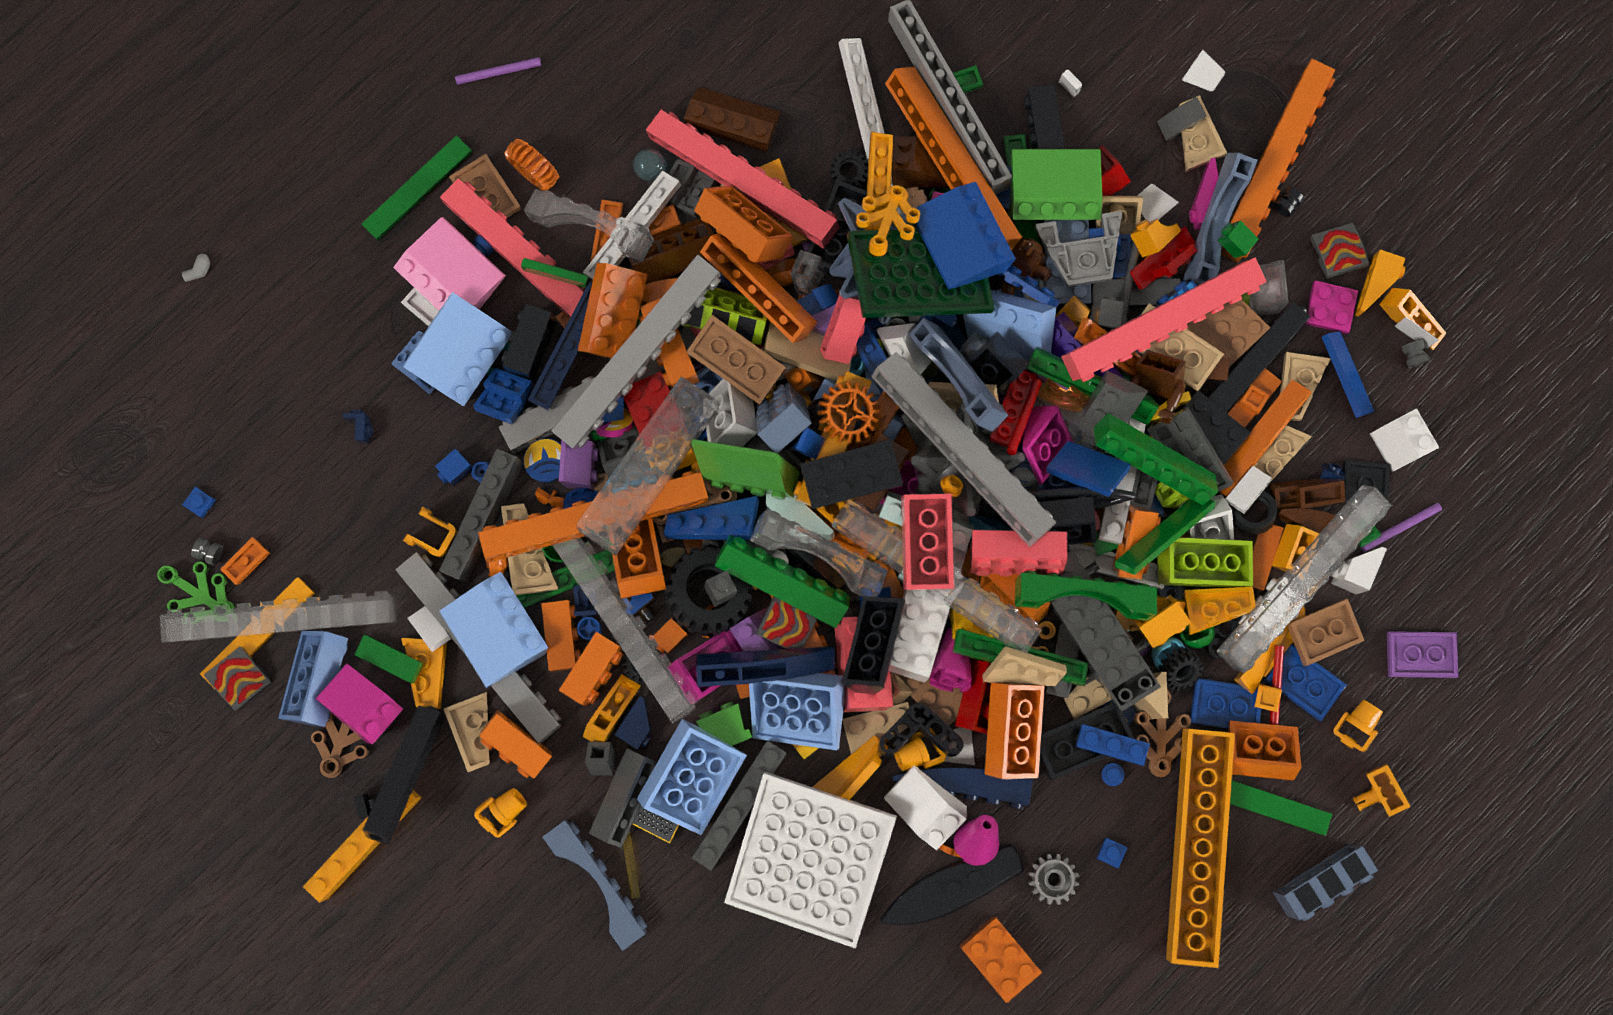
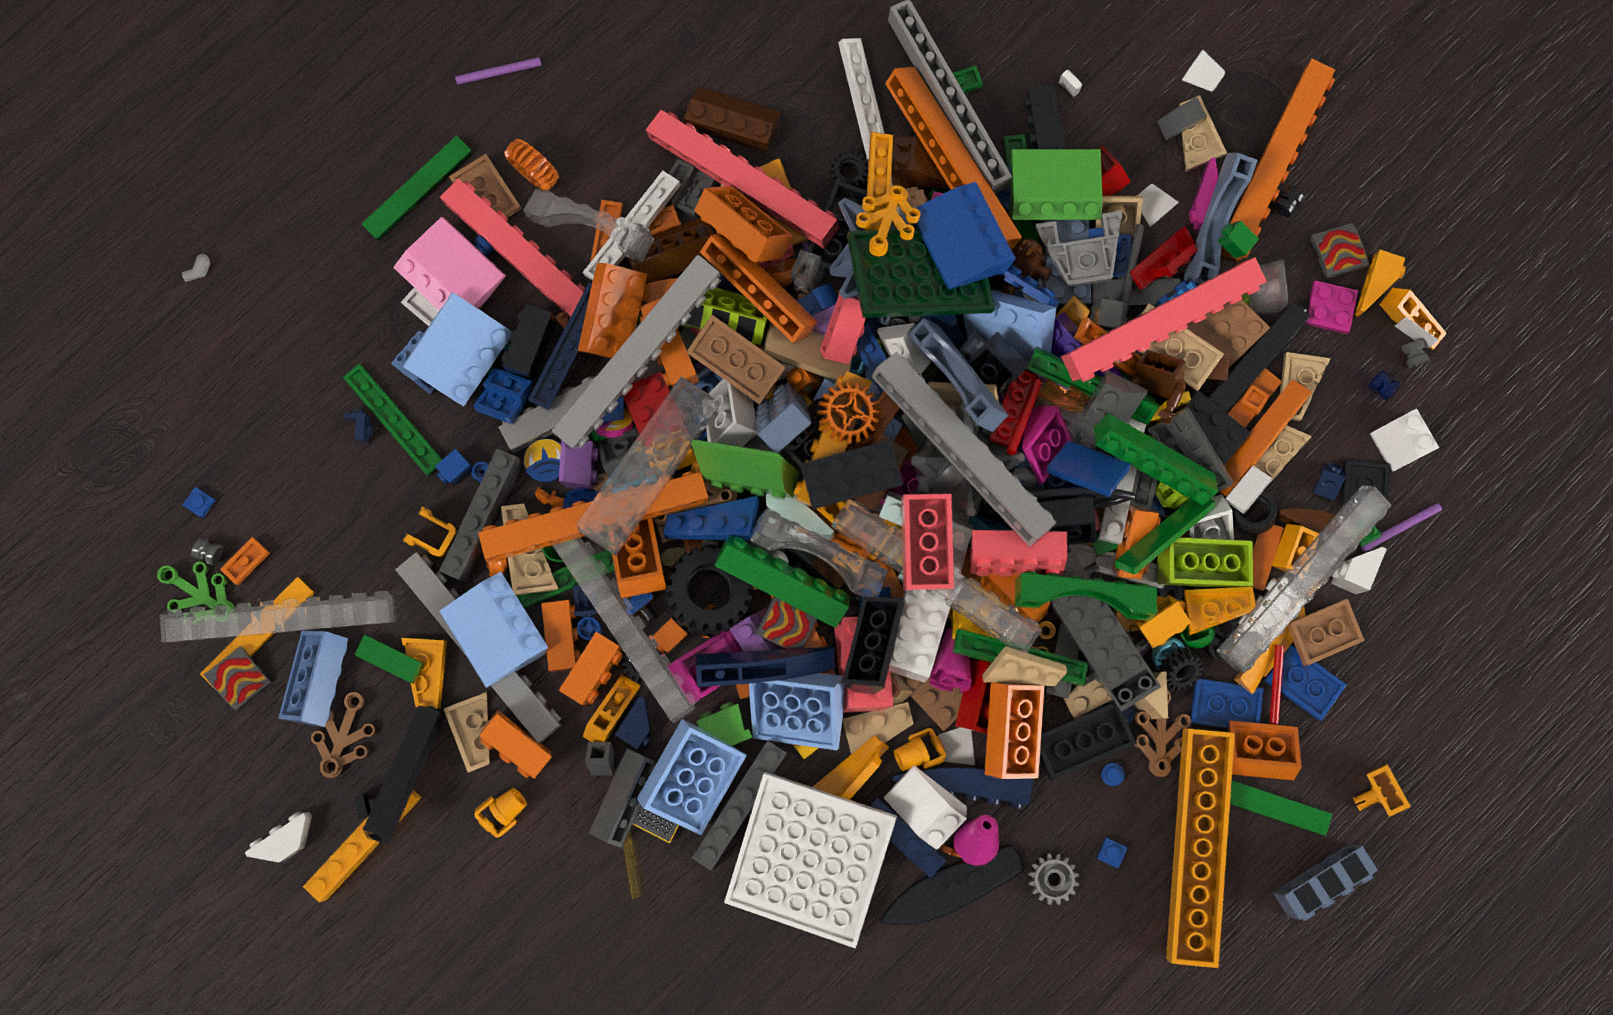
(283, 841): none -> white slope
(359, 704): dark pink slope -> none
(393, 419): none -> green tile
(429, 628): white tile -> none
(555, 273): green tile -> none
(623, 923): sand blue arch -> none
(649, 164): clear light blue hair -> none
(720, 588): dark grey brick -> none
(807, 443): blue slope -> none
(911, 844): none -> dark blue brick
(917, 724): black beam -> none
(952, 485): light orange plate -> none
(1000, 959): orange brick -> none
(1112, 745): blue plate -> none
(1153, 236): light orange arch -> none
(1268, 697): light orange tile -> none
(1307, 493): reddish brown slope -> none
(1347, 374): blue tile -> none
(1364, 718): light orange piece -> none
(1384, 385): none -> clear blue wheel
(1422, 654): medium lavender tile -> none

